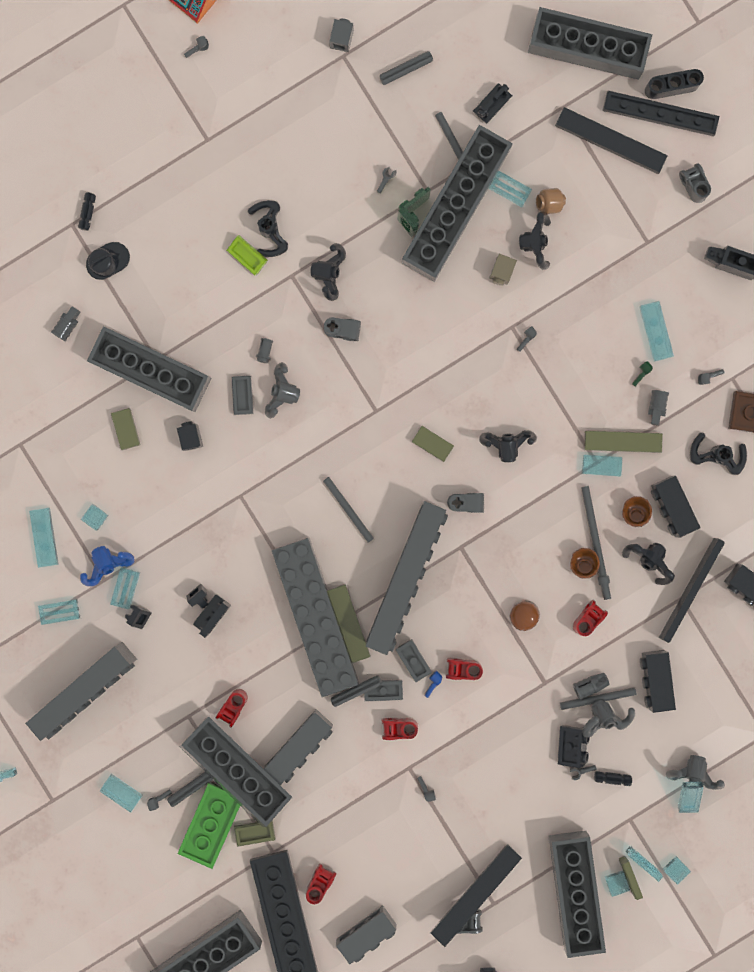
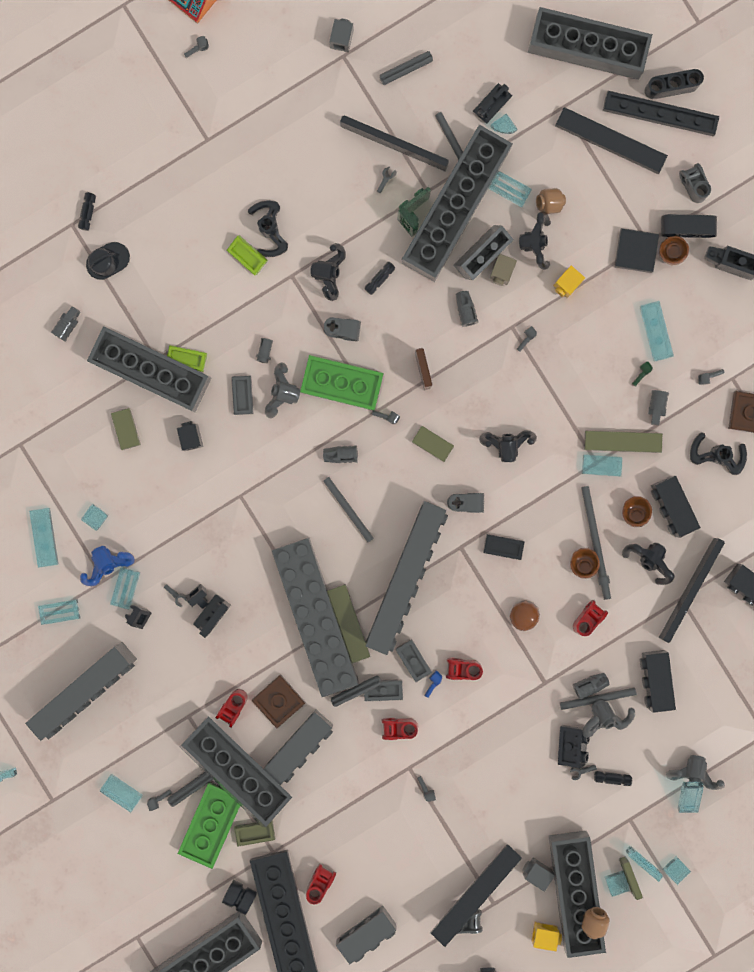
(175, 595): none -> dark grey hand
(188, 357): none -> lime tile
(239, 897): none -> black wheel
(278, 701): none -> reddish brown tile
(341, 382): none -> bright green plate
(341, 454): none -> dark grey hinge
(379, 278): none -> black axle
(392, 418): none -> dark grey hand
(394, 143): none -> black tile
(423, 368): none -> reddish brown tile
(466, 309): none -> dark grey hinge
(483, 252): none -> dark grey brick
(503, 547): none -> black tile
(504, 125): none -> clear light blue tile
(538, 874): none -> dark grey brick
(546, 936): none -> yellow brick
(568, 282): none -> yellow brick
(595, 923): none -> medium nougat head
(636, 250): none -> black tile
(674, 250): none -> dark orange hair
(689, 226): none -> black beam

